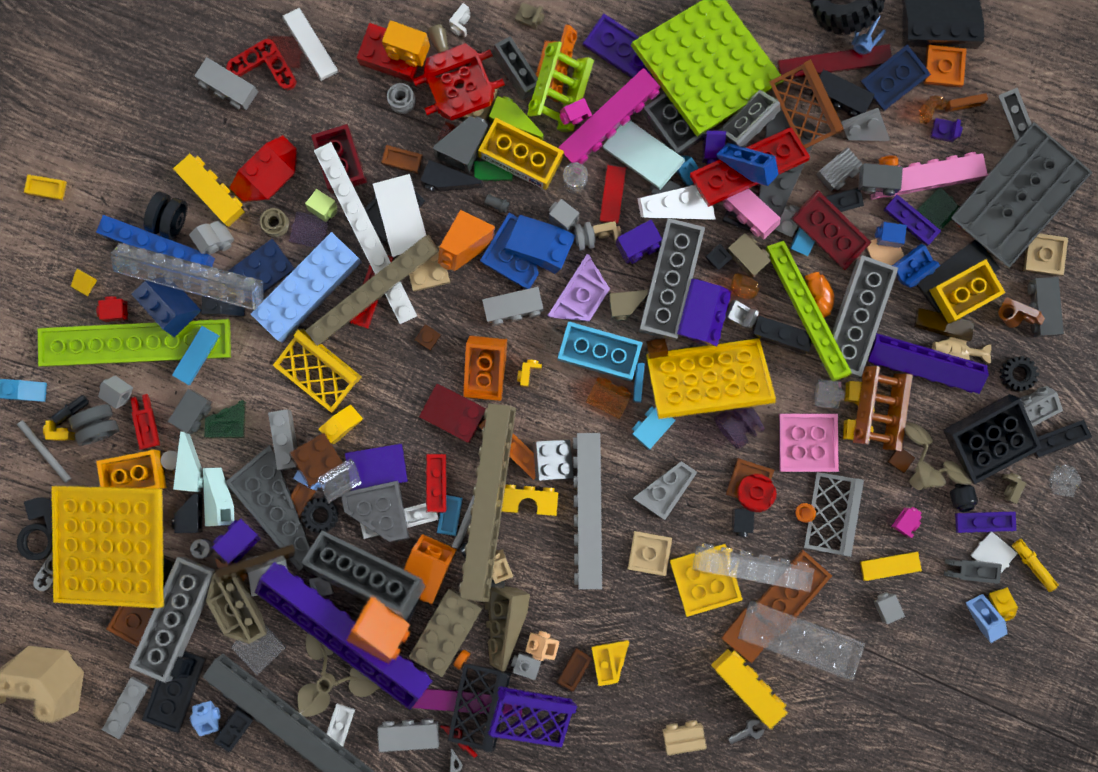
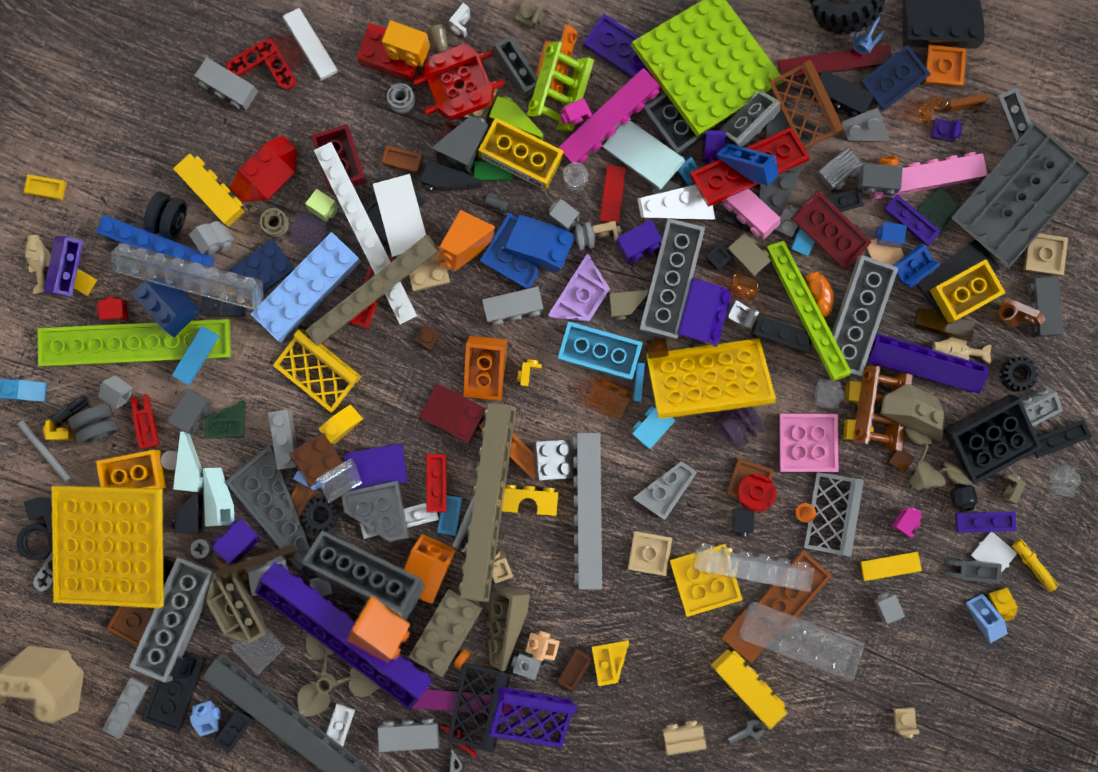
(37, 258): none -> tan animal
(63, 266): none -> dark purple brick
(905, 722): none -> tan bracket
(915, 410): none -> dark tan wedge

